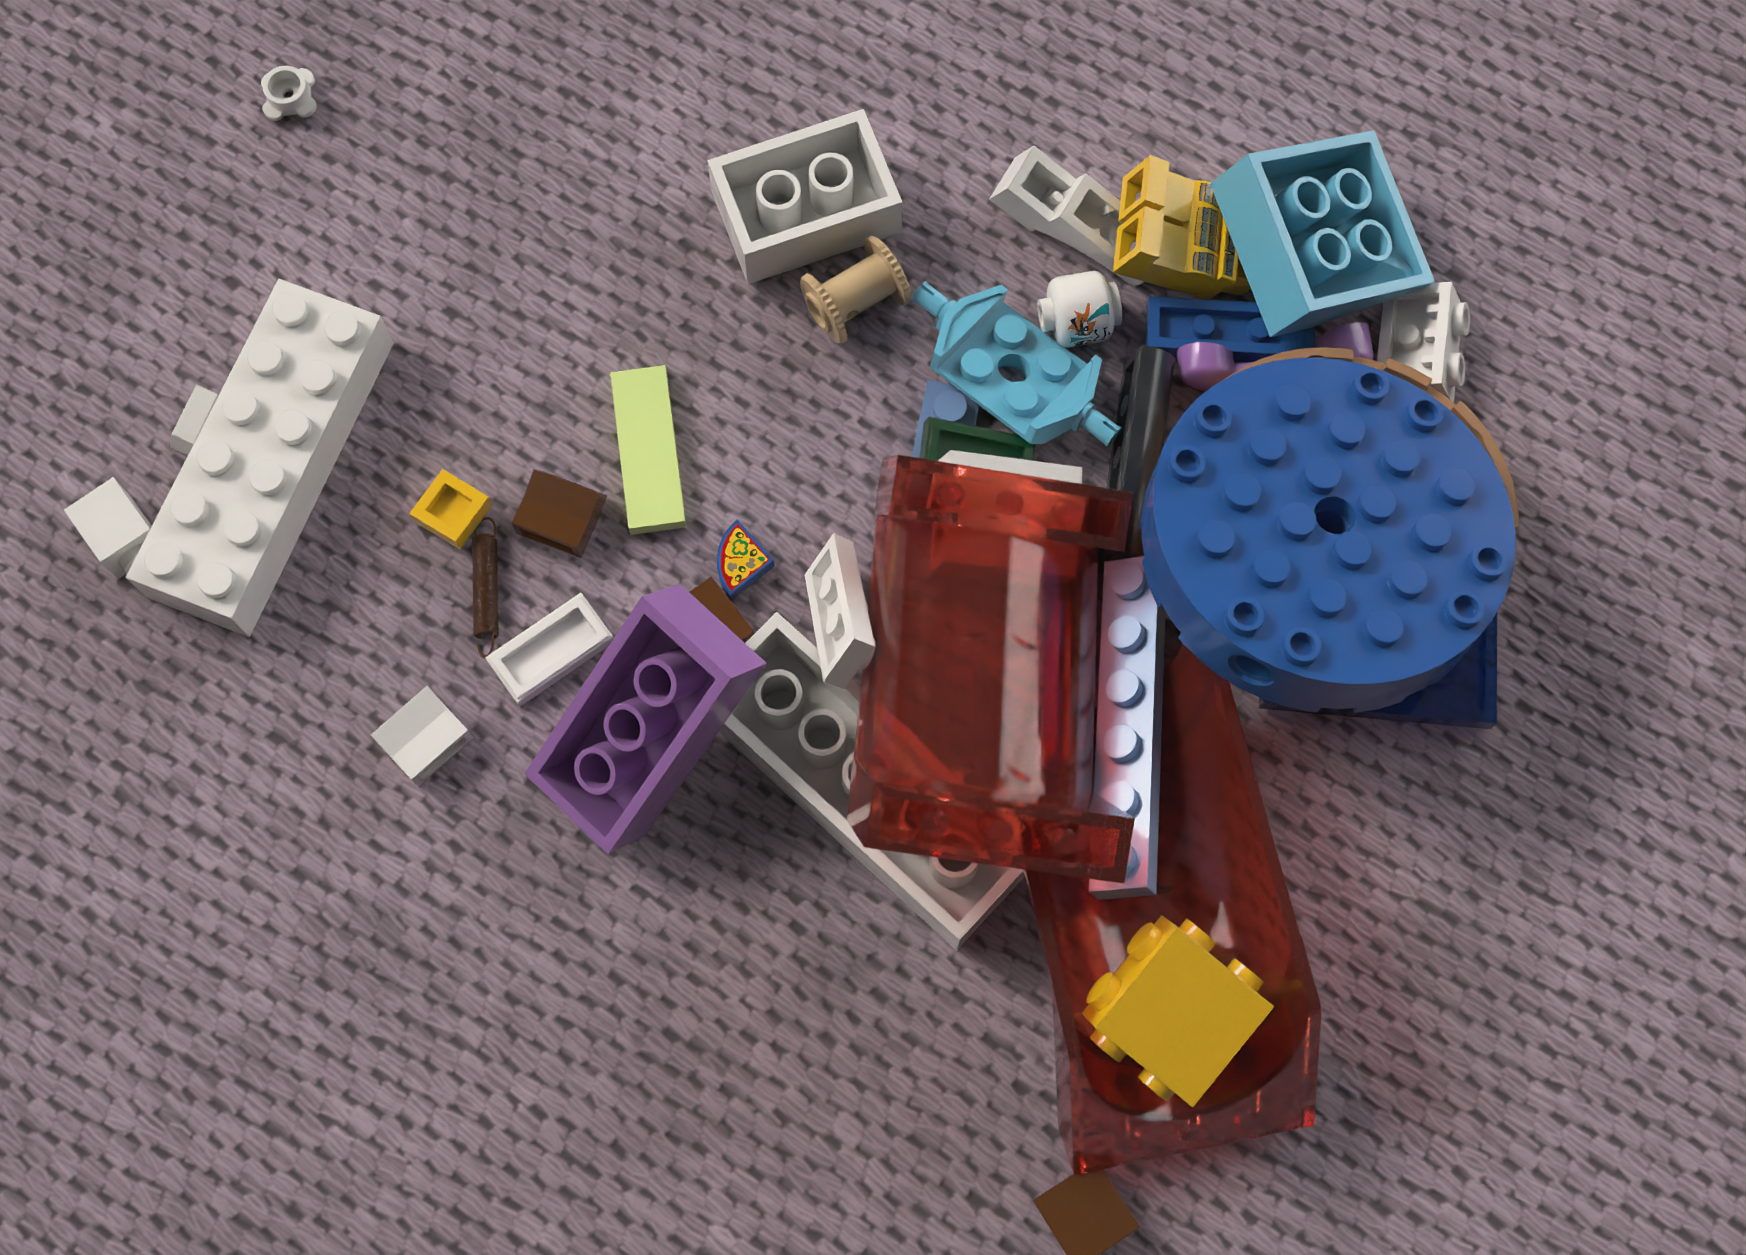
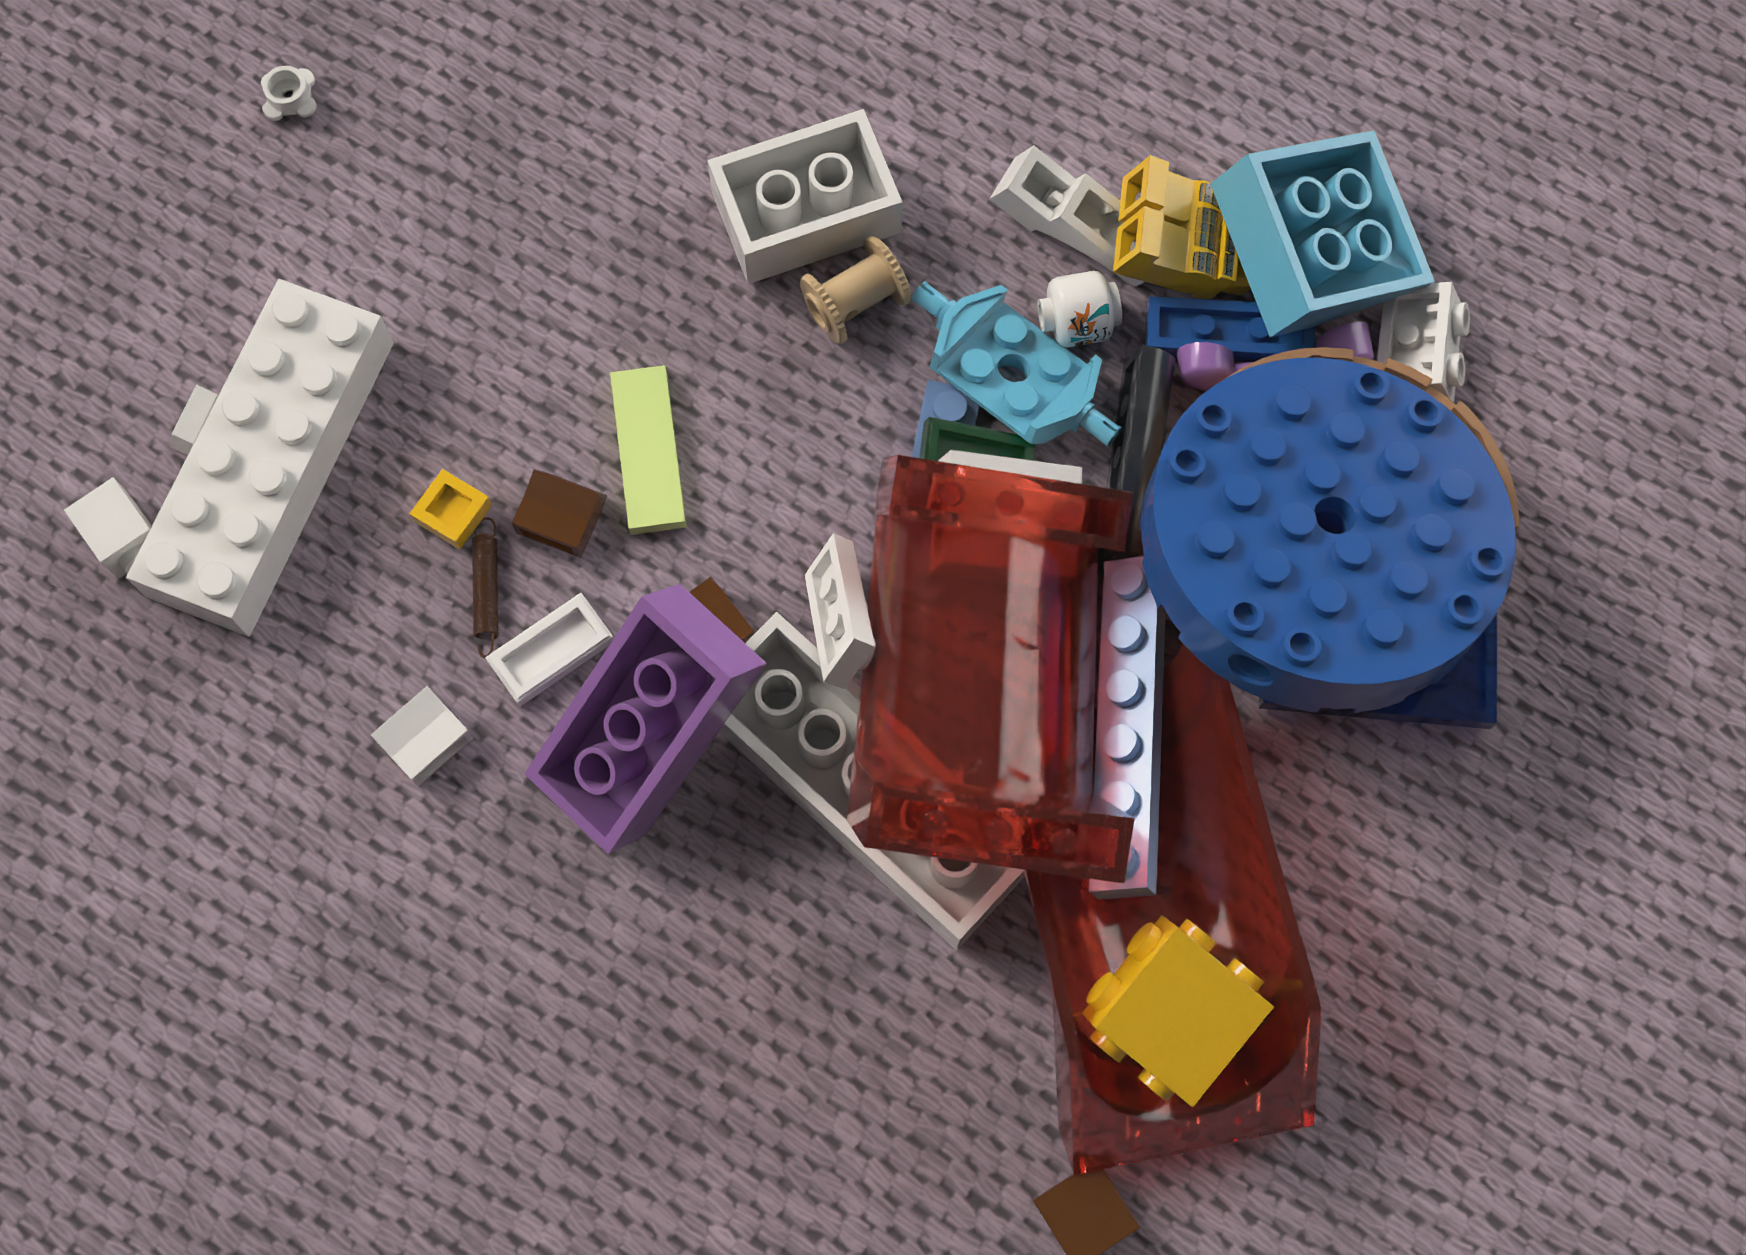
(740, 560): tile -> none

